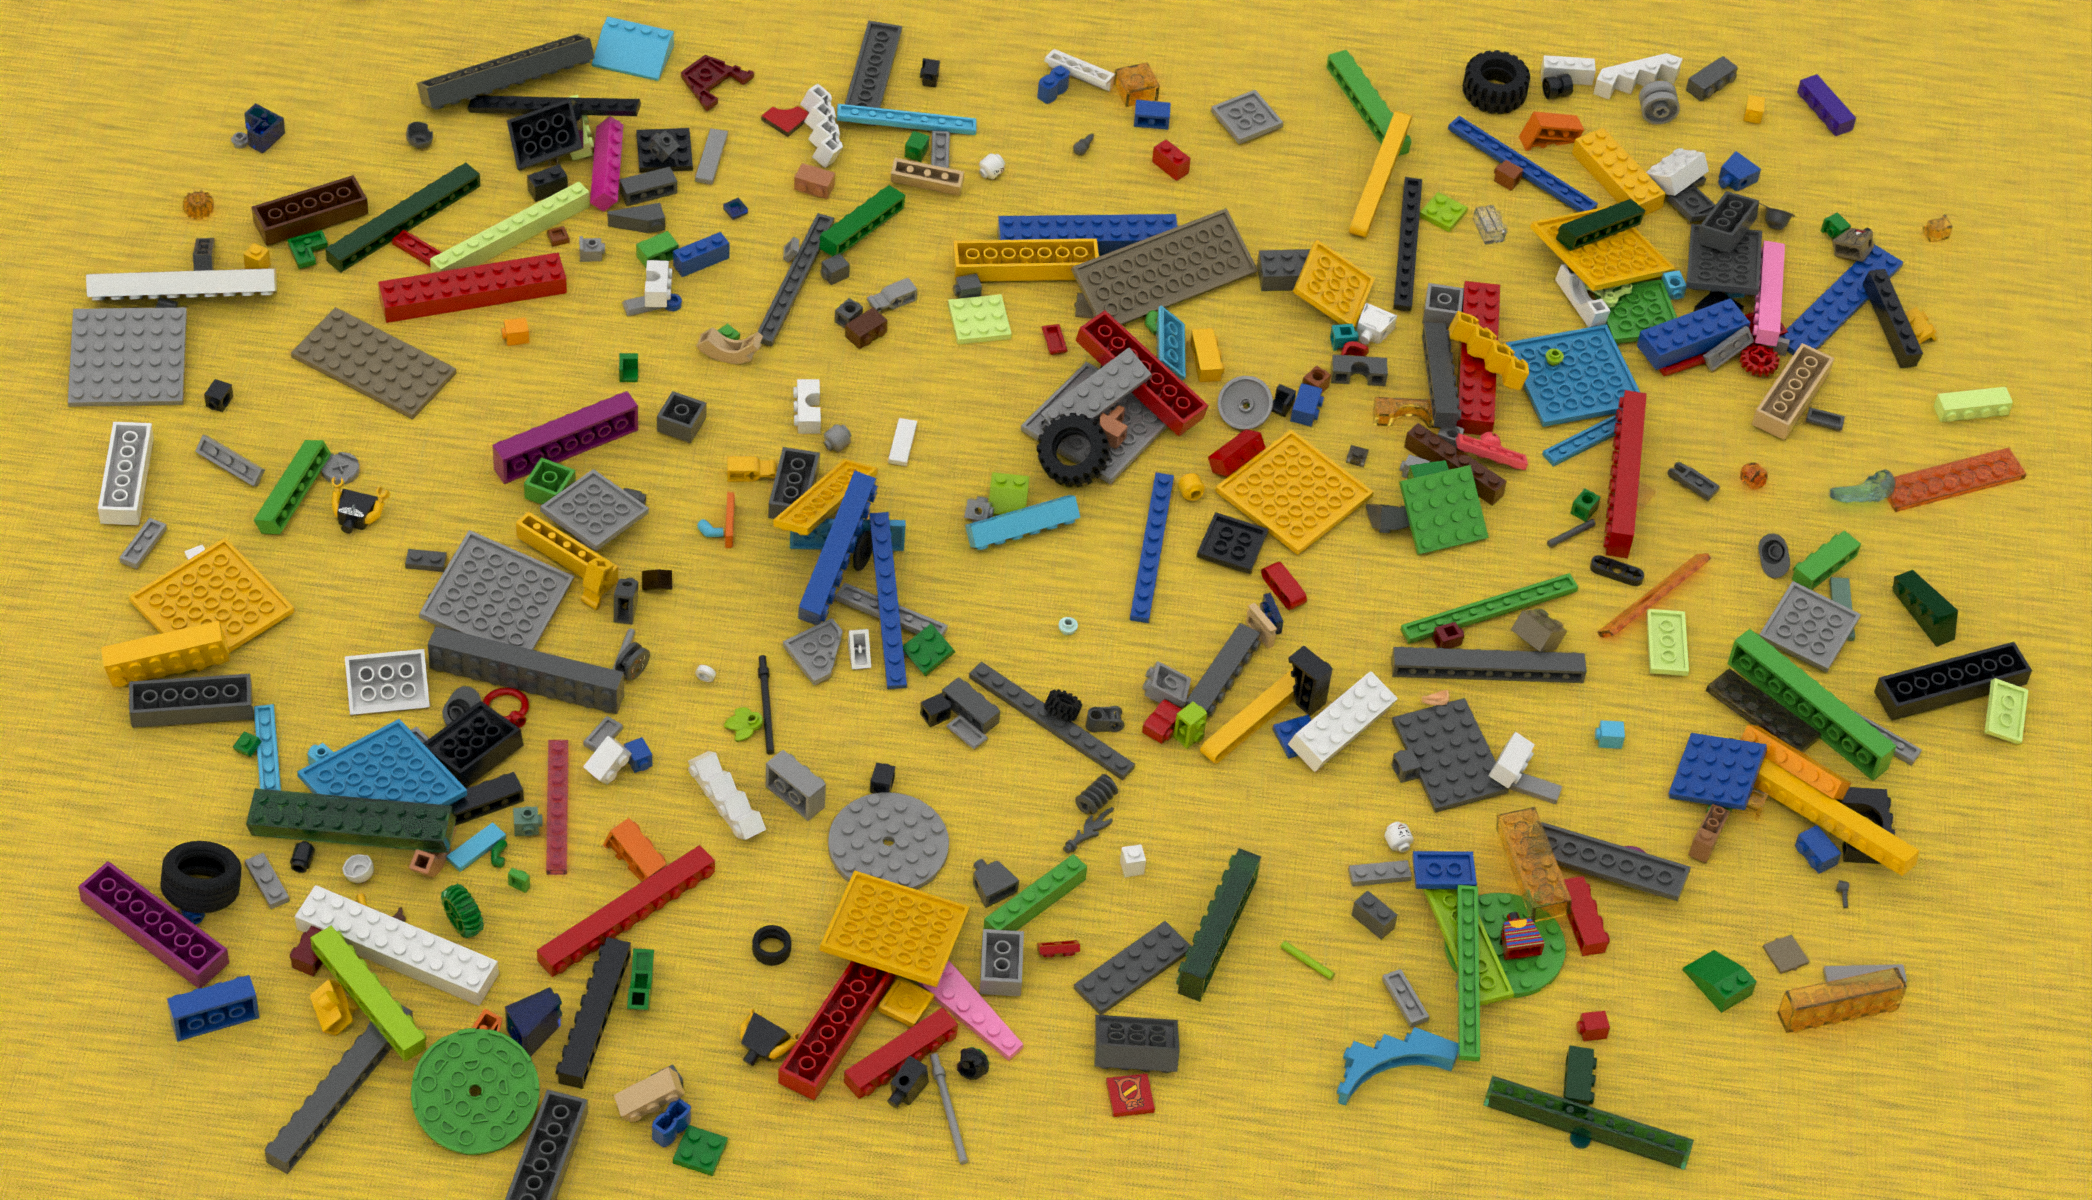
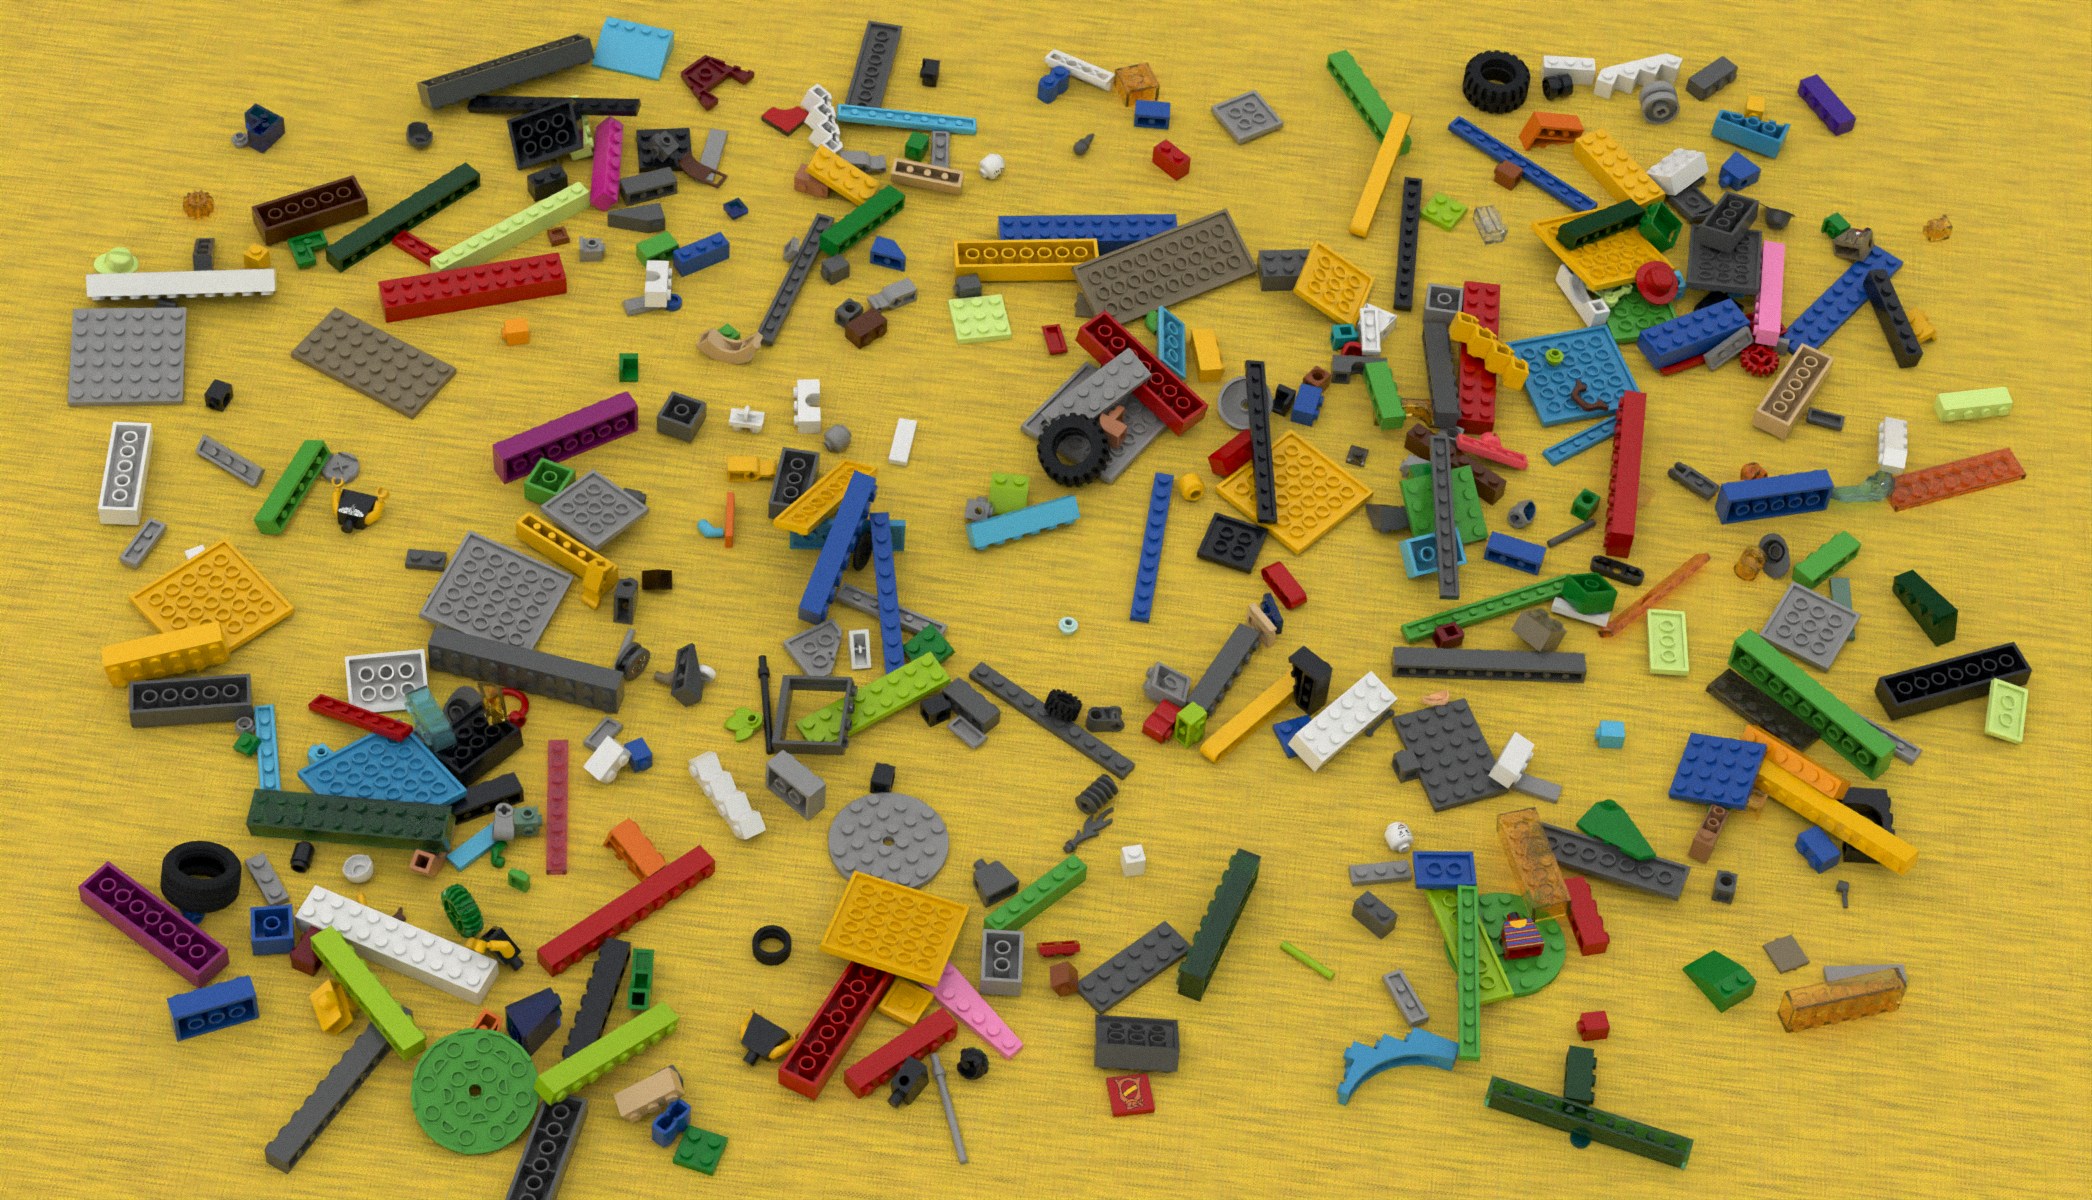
(116, 261): none -> yellowish green piece
(244, 722): none -> light grey plate
(272, 929): none -> blue brick
(360, 718): none -> red tile
(429, 718): none -> clear light blue brick
(492, 702): none -> clear yellow brick
(499, 945): none -> torso
(503, 823): none -> light grey piece
(606, 1053): none -> lime brick
(664, 678): none -> dark tan arm
(687, 679): none -> dark grey slope
(698, 170): none -> reddish brown piece
(746, 418): none -> white hips
(813, 683): none -> dark grey window
(841, 176): none -> yellow plate
(864, 161): none -> light grey piece
(877, 699): none -> lime plate
(887, 254): none -> blue slope
(1064, 978): none -> dark orange brick
(1260, 442): none -> black plate
(1369, 732): none -> dark grey hinge
(1370, 331): none -> white tile
(1384, 395): none -> bright green brick
(1421, 556): none -> medium azure brick
(1444, 517): none -> dark grey plate
(1515, 553): none -> blue brick
(1521, 514): none -> light grey rock
(1562, 607): none -> white tile
(1589, 593): none -> green brick
(1599, 405): none -> reddish brown helmet
(1614, 825): none -> green wedge
(1656, 282): none -> red hat
(1658, 224): none -> green piece
(1724, 887): none -> dark grey brick
(1750, 132): none -> dark azure wedge
(1750, 563): none -> clear yellow wheel
(1774, 496): none -> blue brick
(1892, 445): none -> white brick

